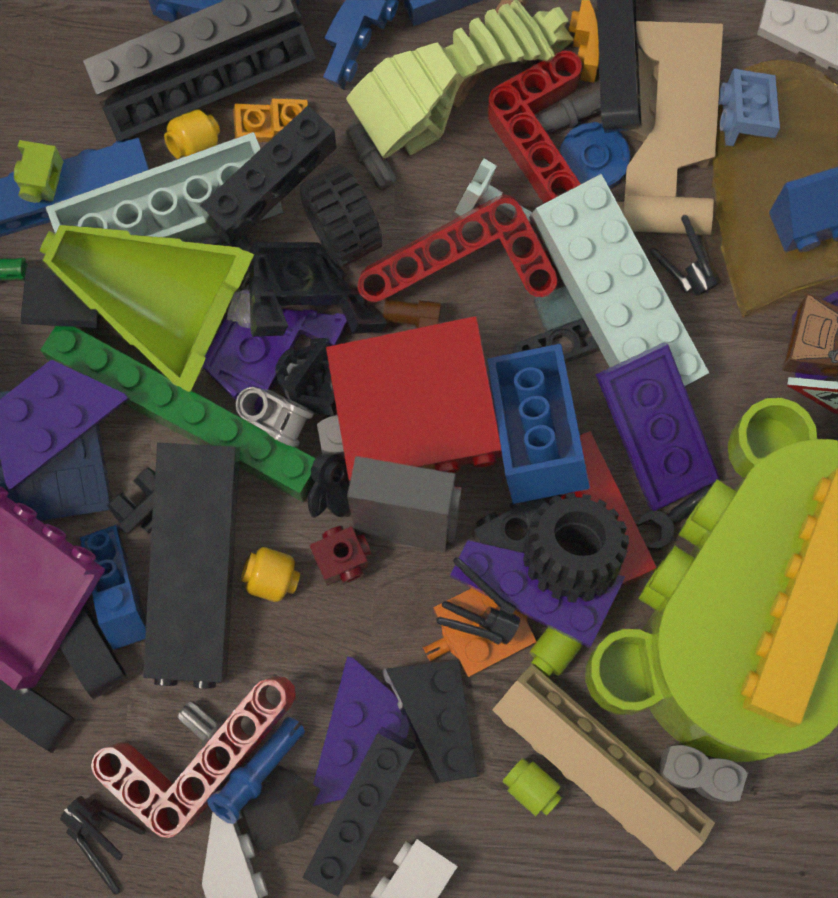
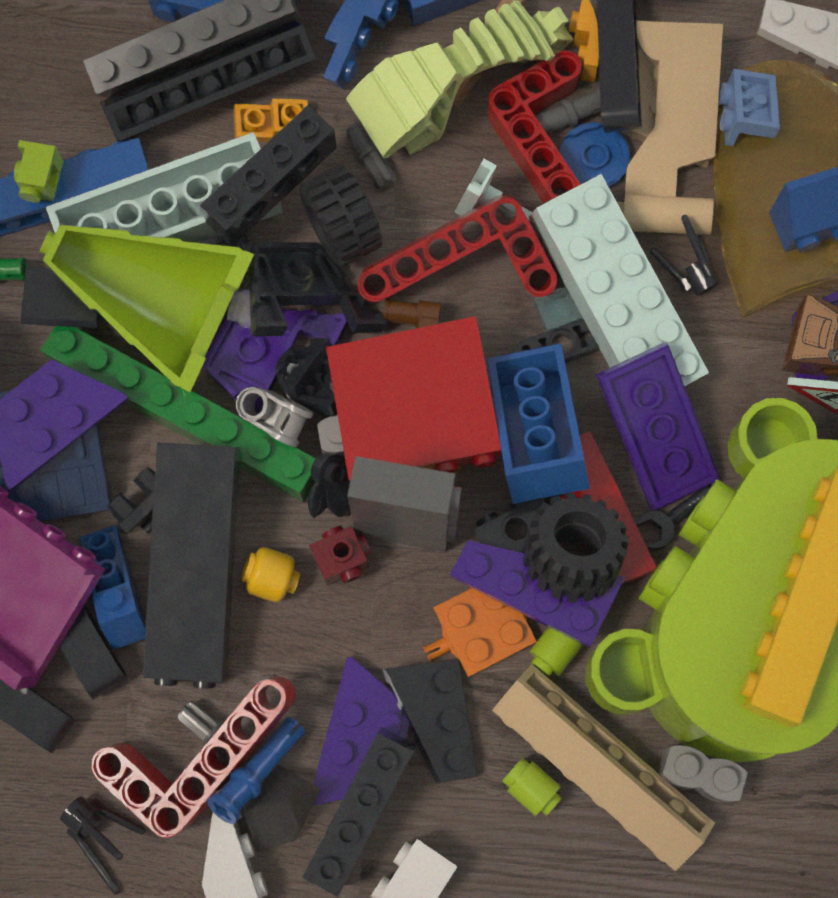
(191, 133): yellow head -> none
(495, 624): black plant -> none

